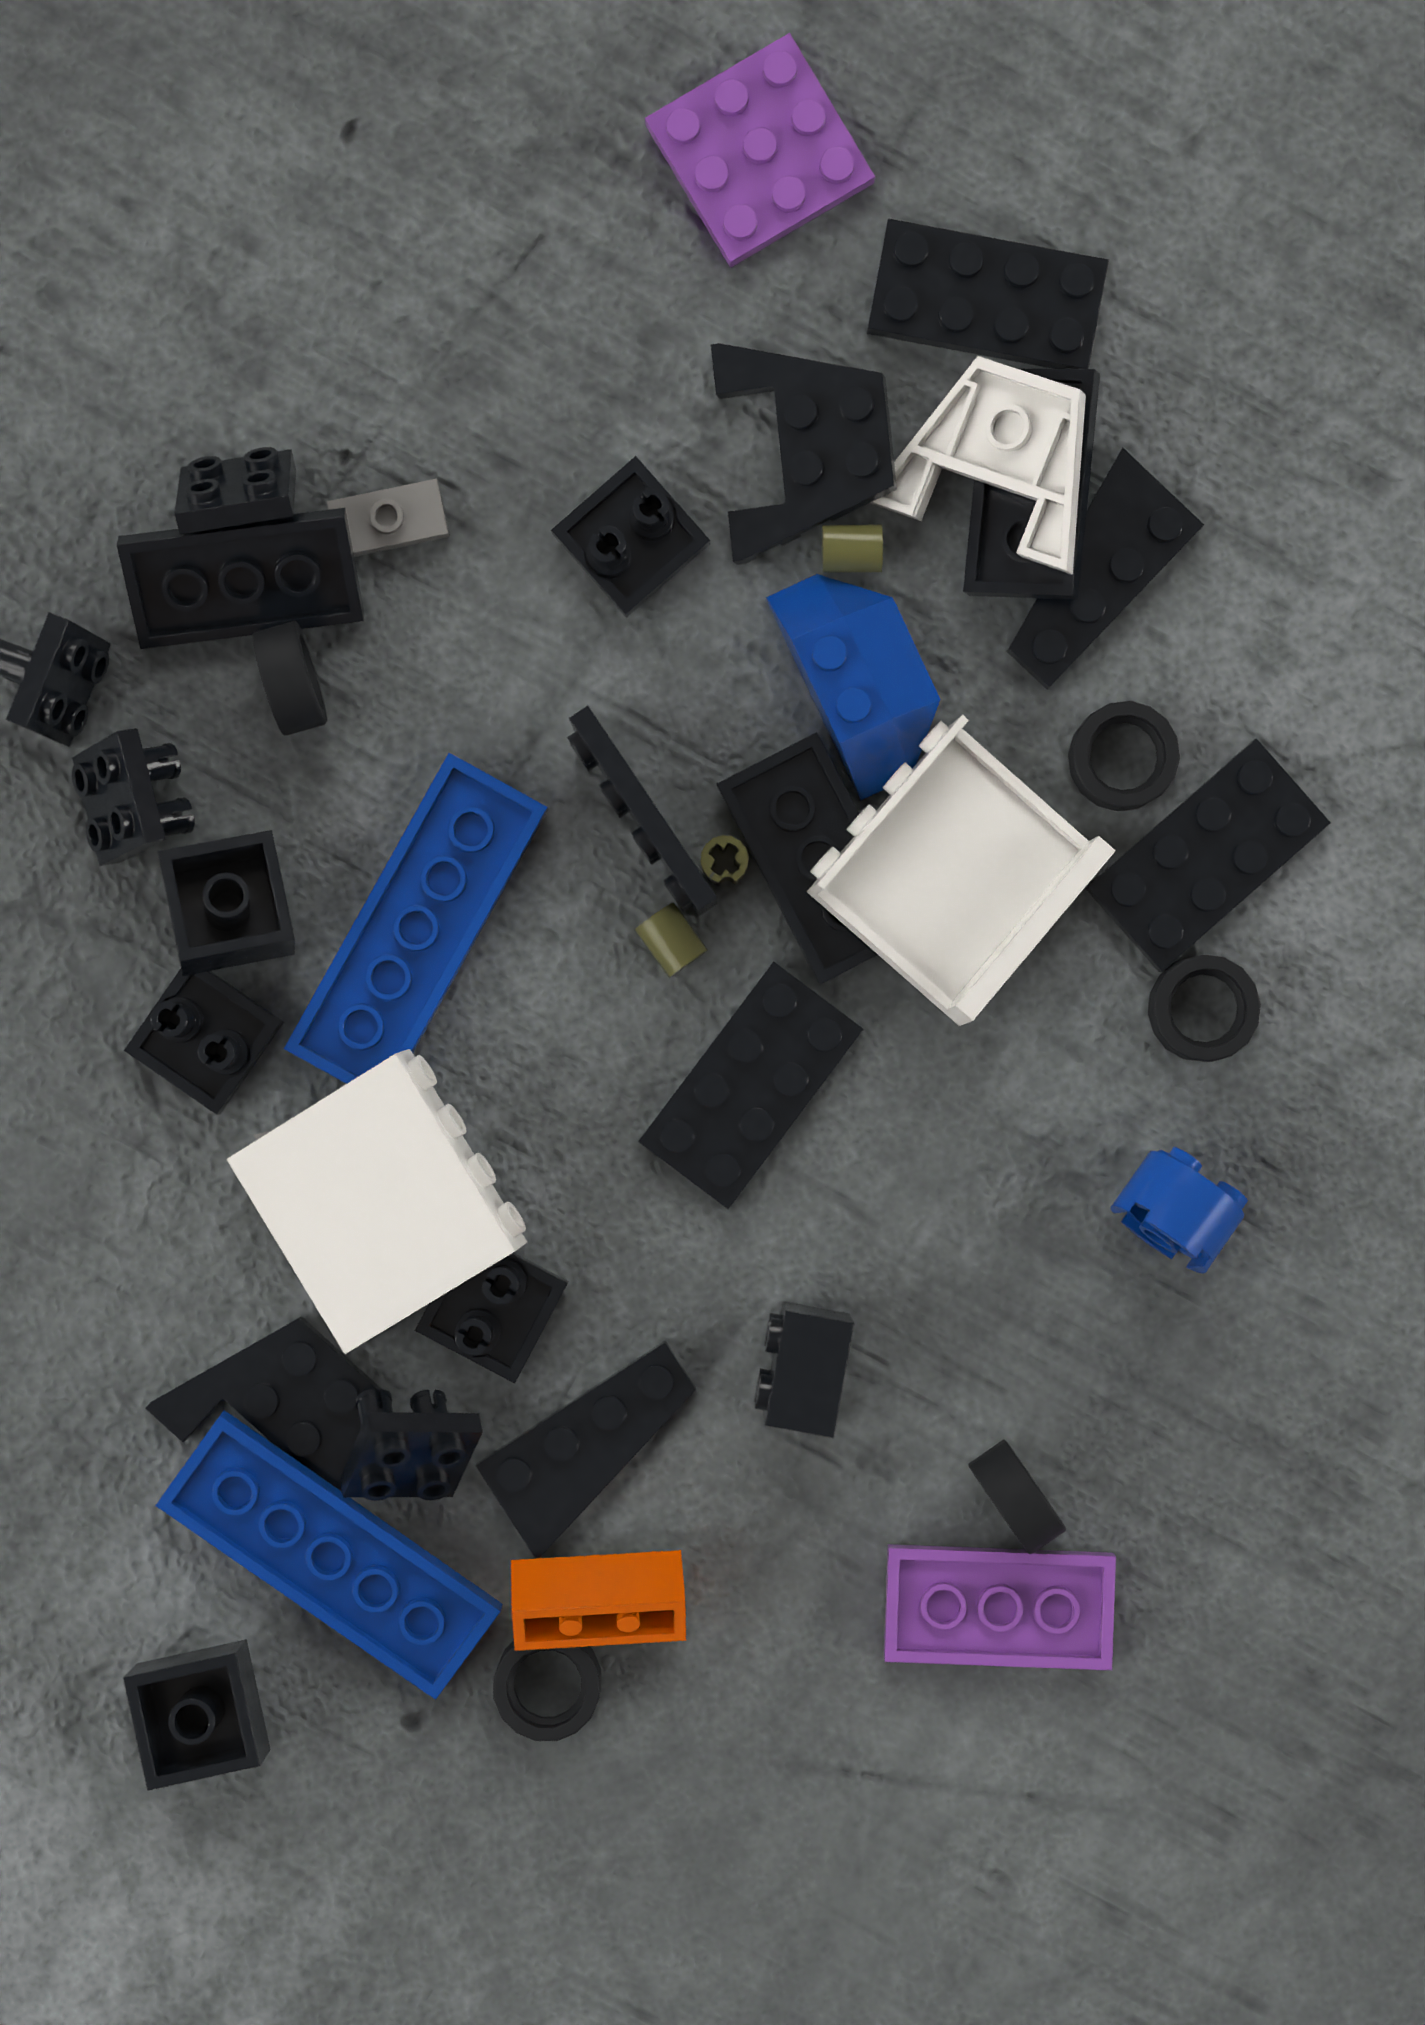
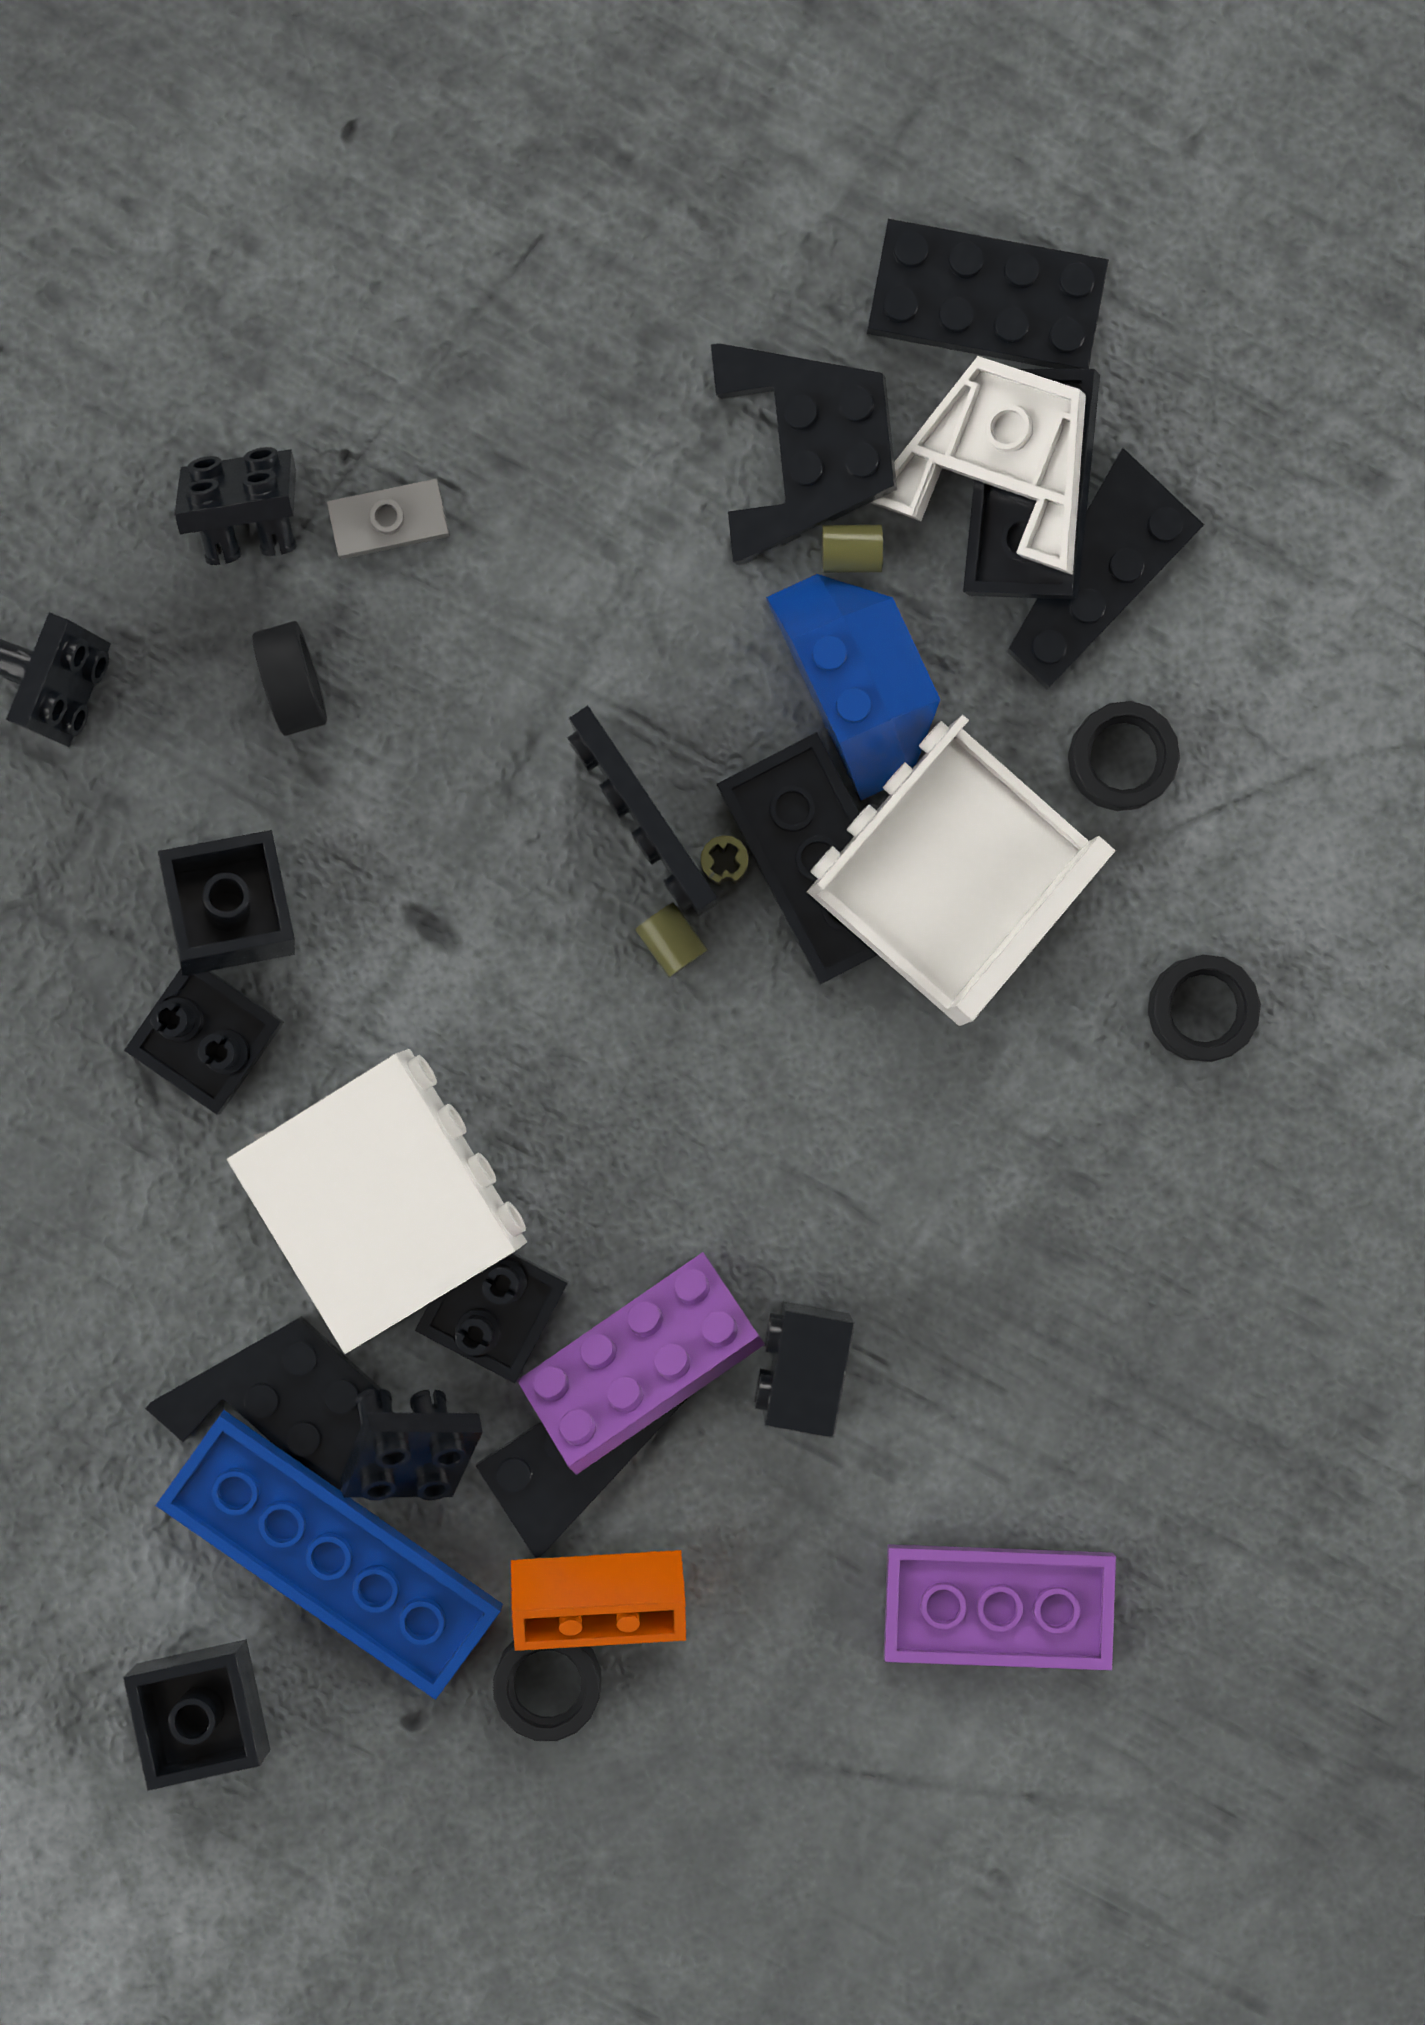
(120, 798): black plate -> none
(241, 578): black plate -> none
(417, 922): blue plate -> none
(630, 536): black plate -> none
(640, 1363): none -> medium lavender plate
(750, 1085): black plate -> none
(759, 150): medium lavender plate -> none
(1017, 1497): black tyre -> none
(1180, 1208): blue brick -> none
(1207, 855): black plate -> none

